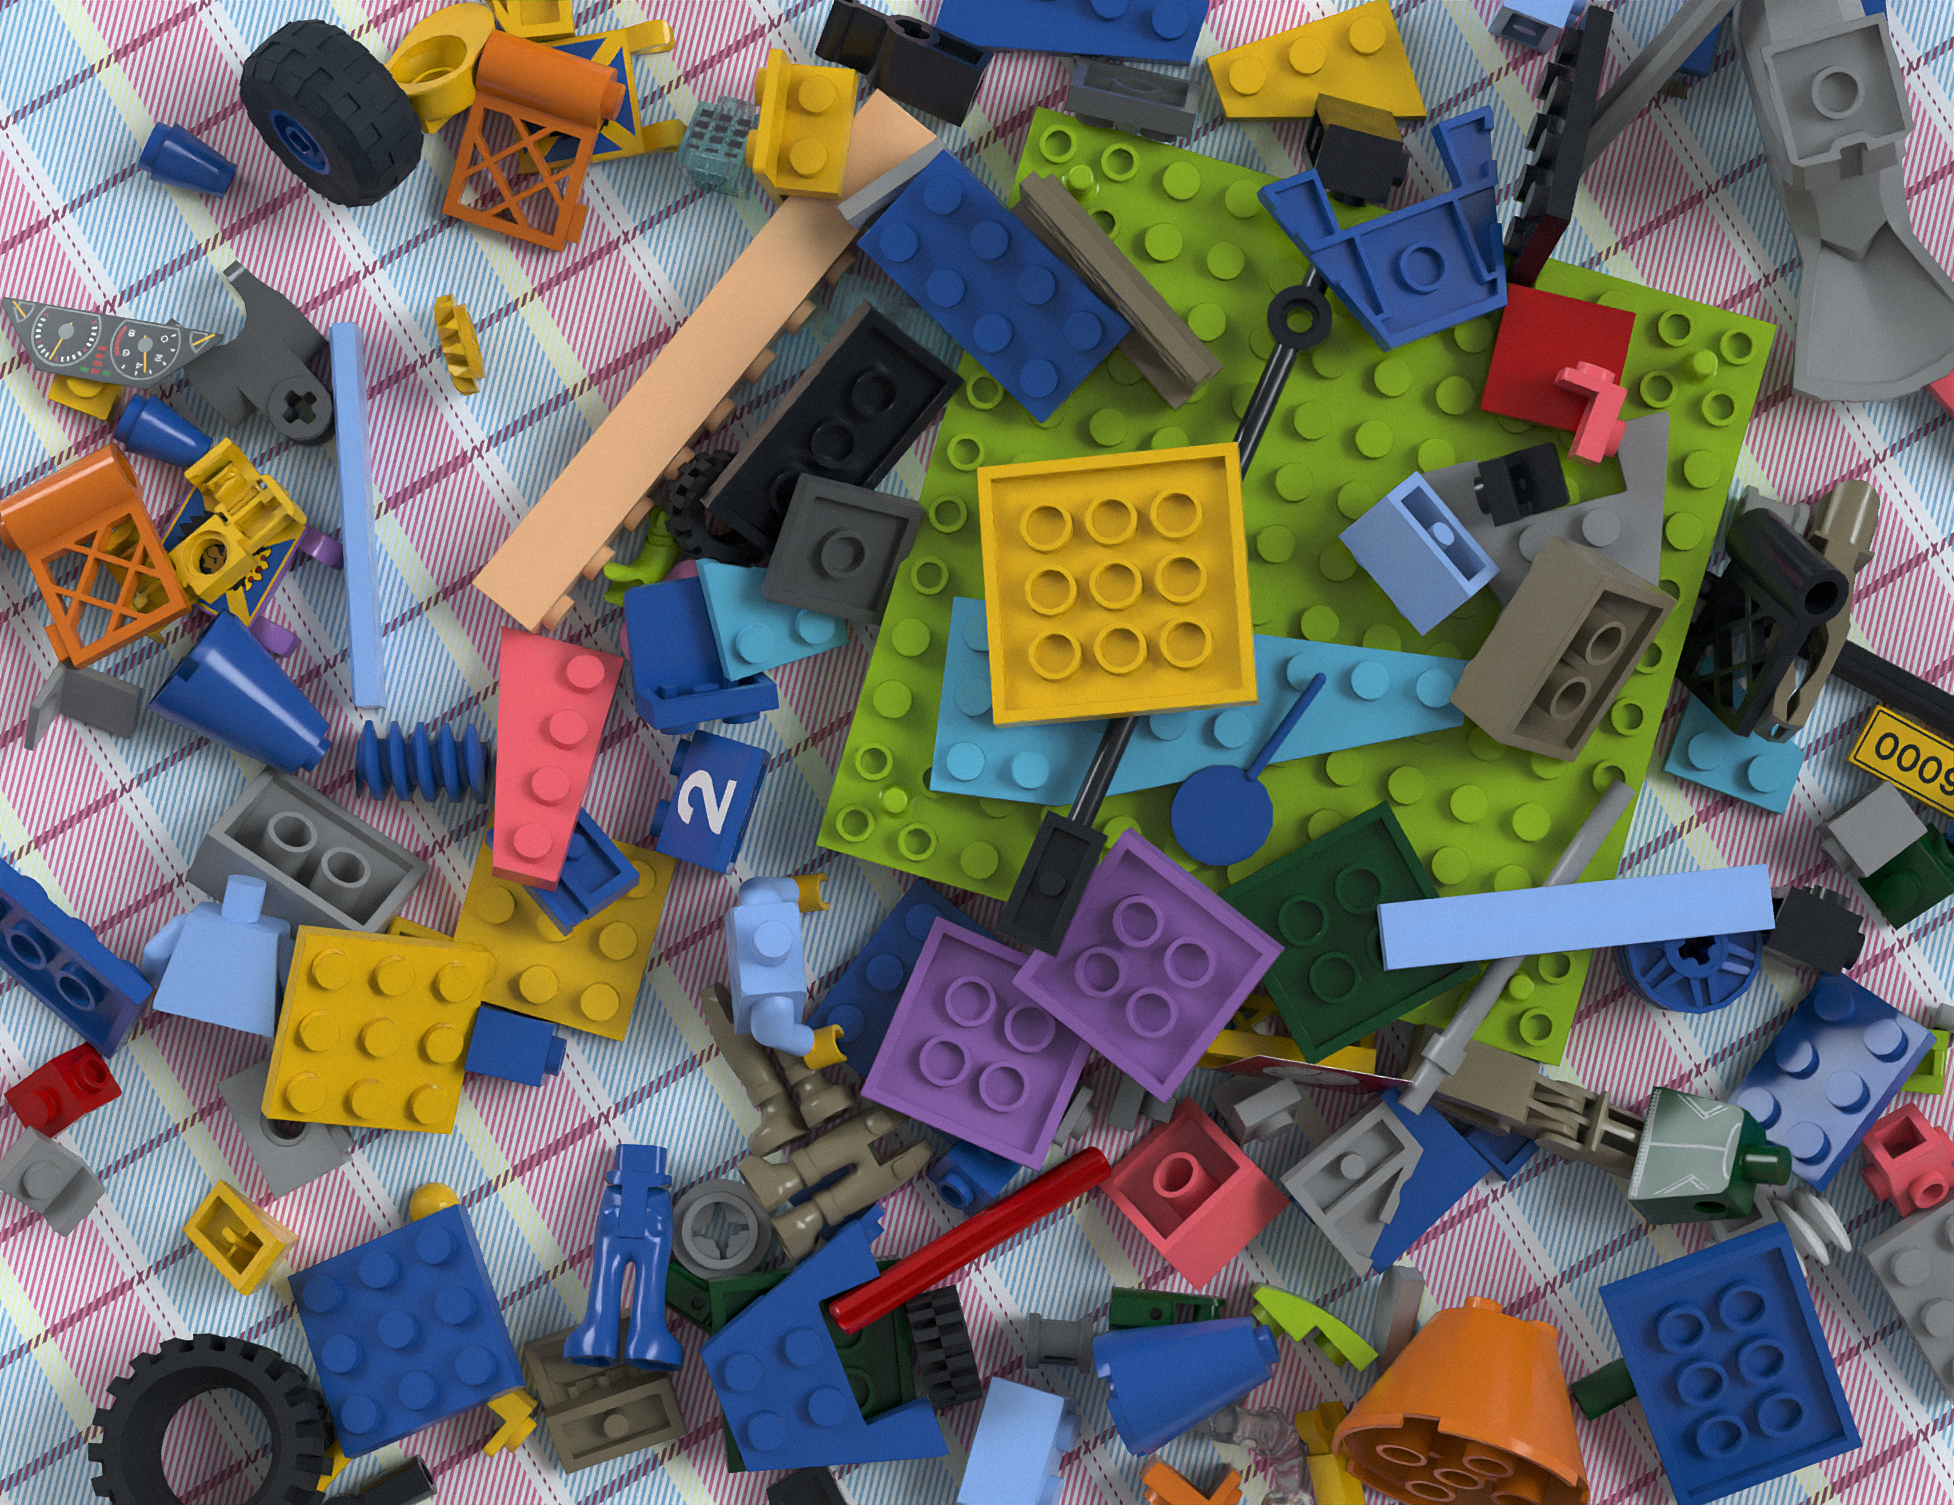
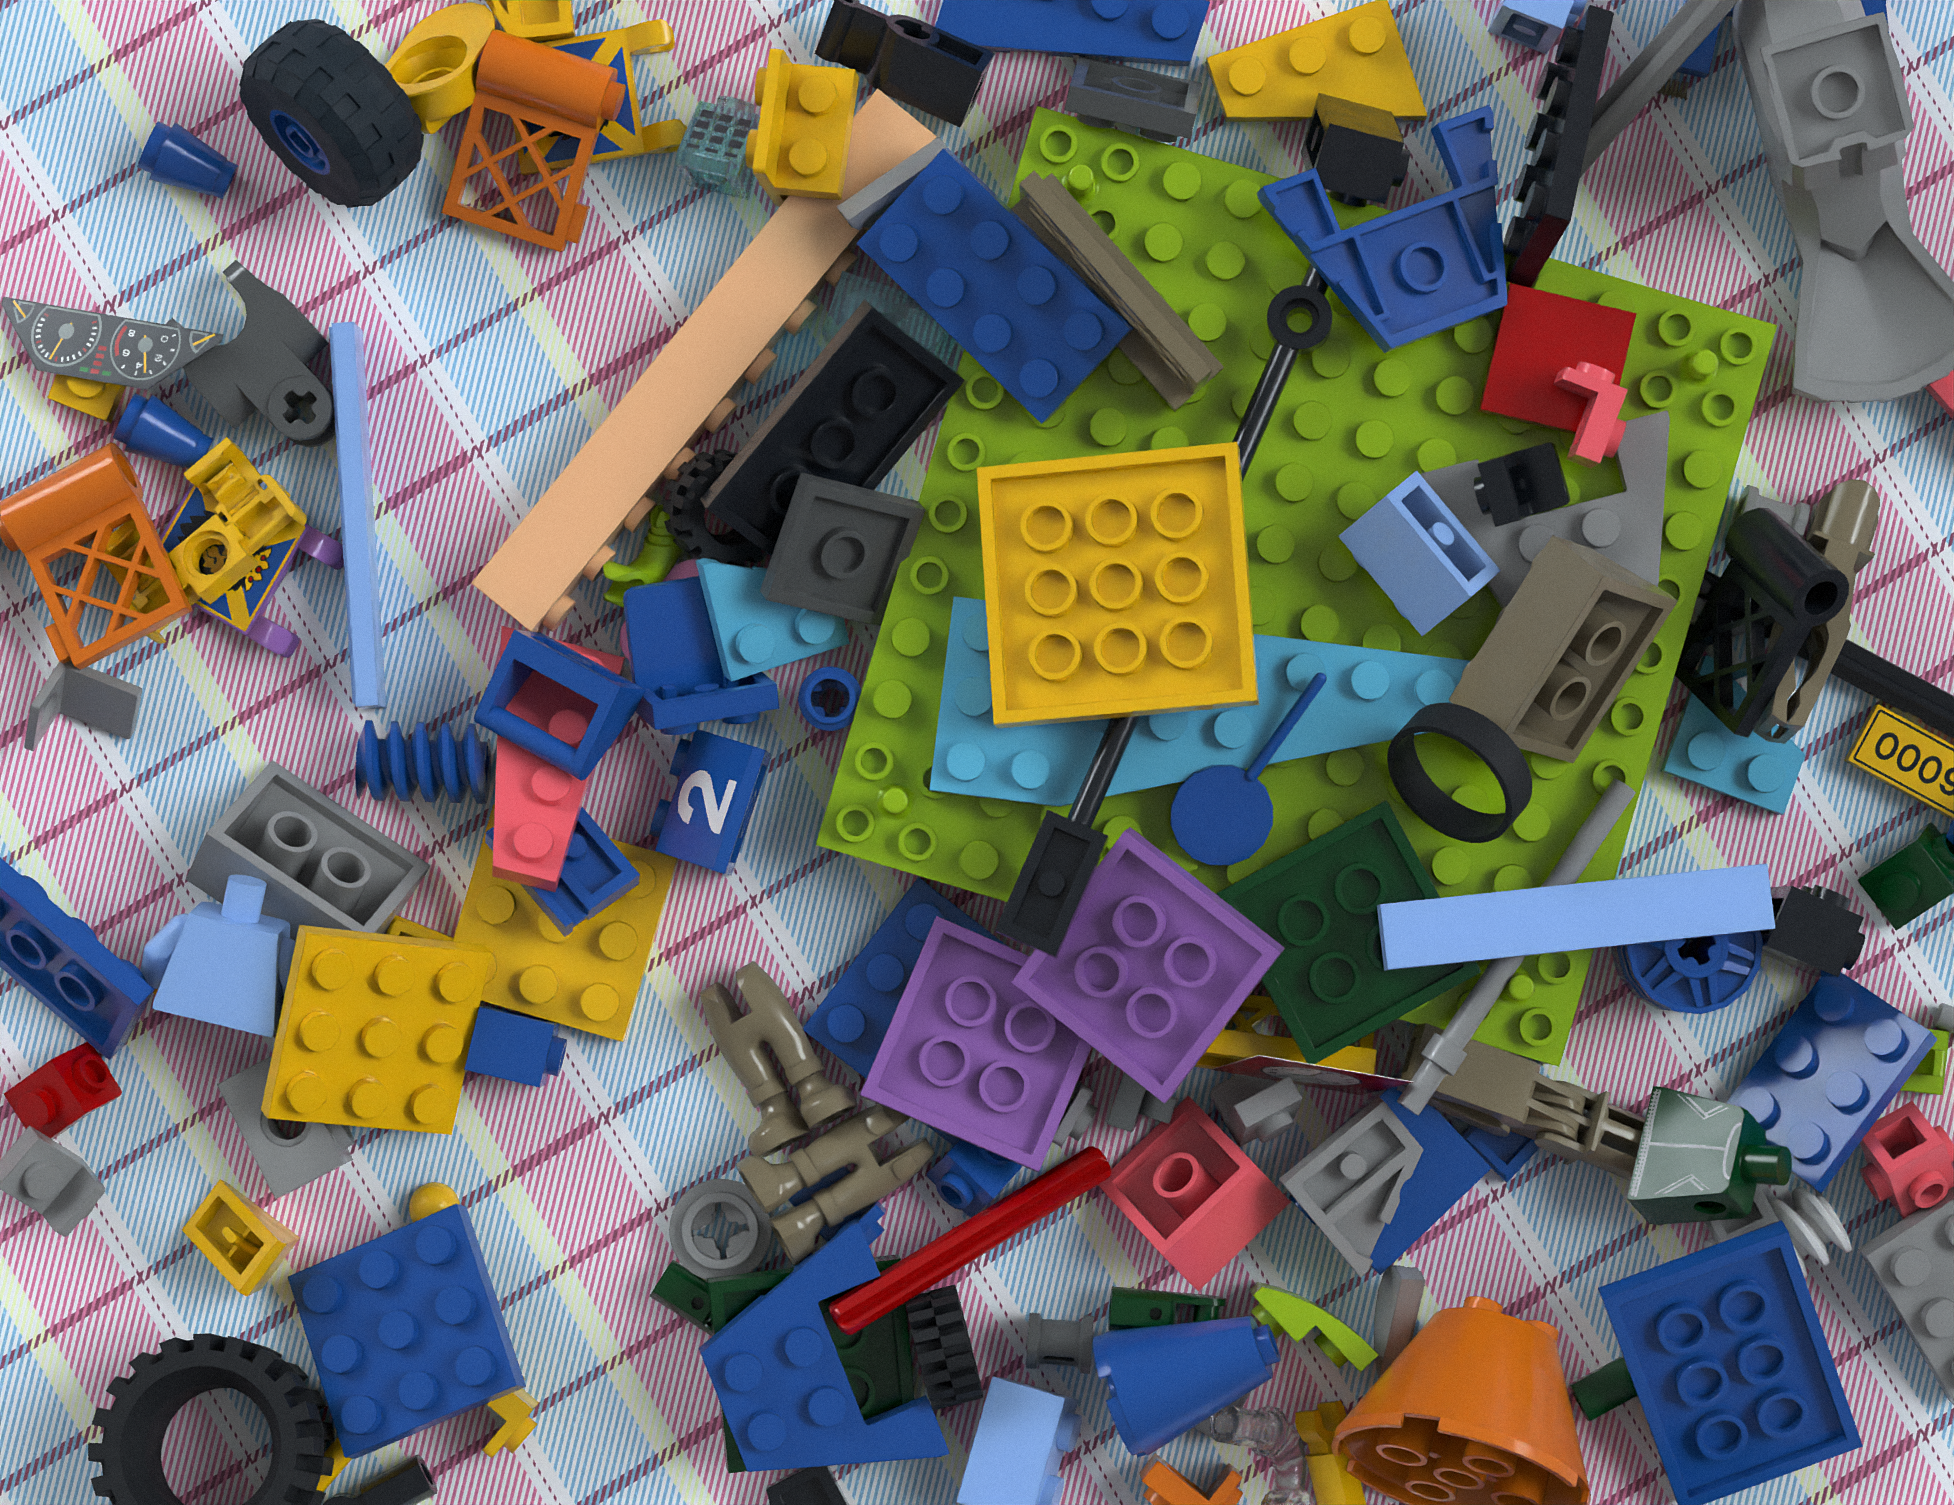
(242, 699): blue cone -> none
(459, 344): yellow gear -> none
(533, 651): none -> blue tile
(600, 1410): dark tan slope -> none
(635, 1228): blue piece -> none
(770, 966): light blue torso -> none
(816, 685): none -> blue cone
(1483, 739): none -> black tyre
(1869, 830): light grey brick -> none

